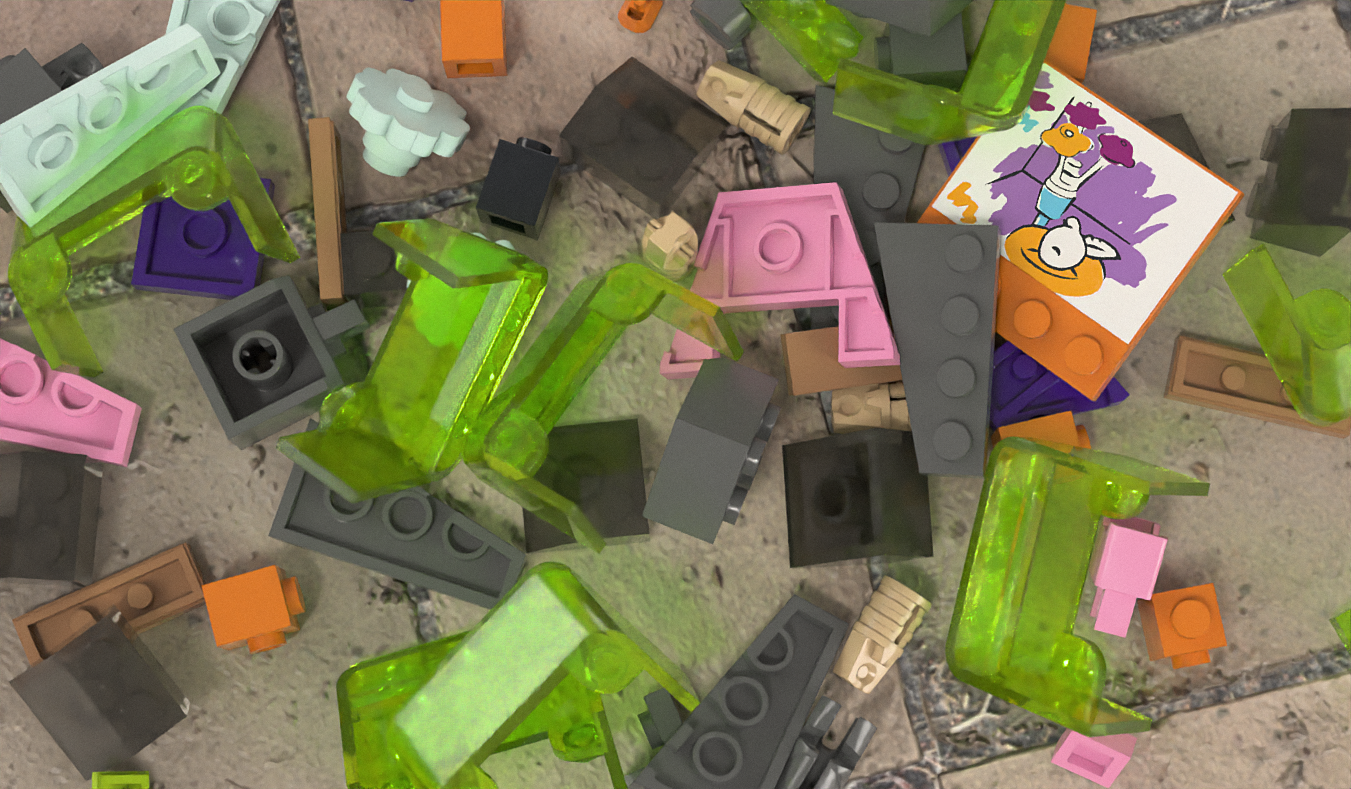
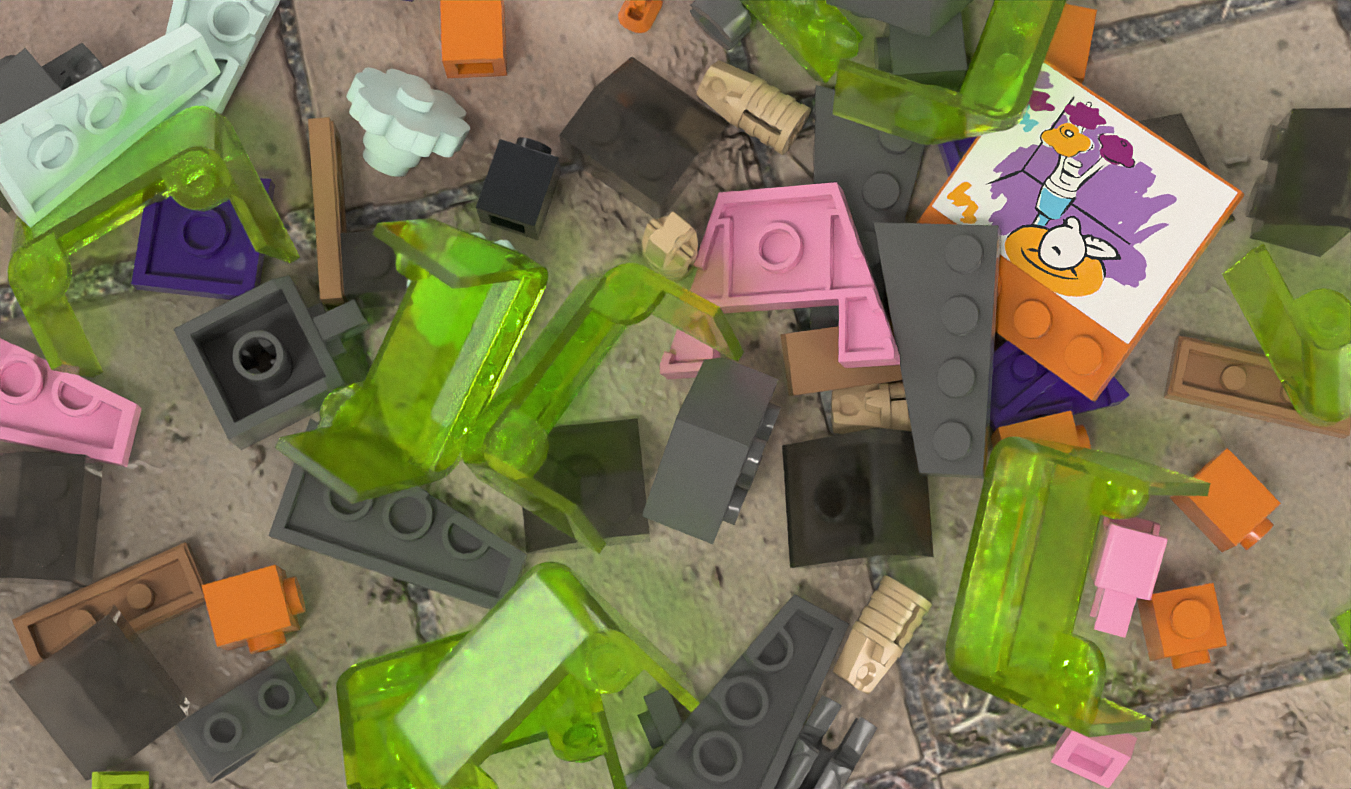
(245, 721): none -> dark grey plate
(1234, 505): none -> orange brick

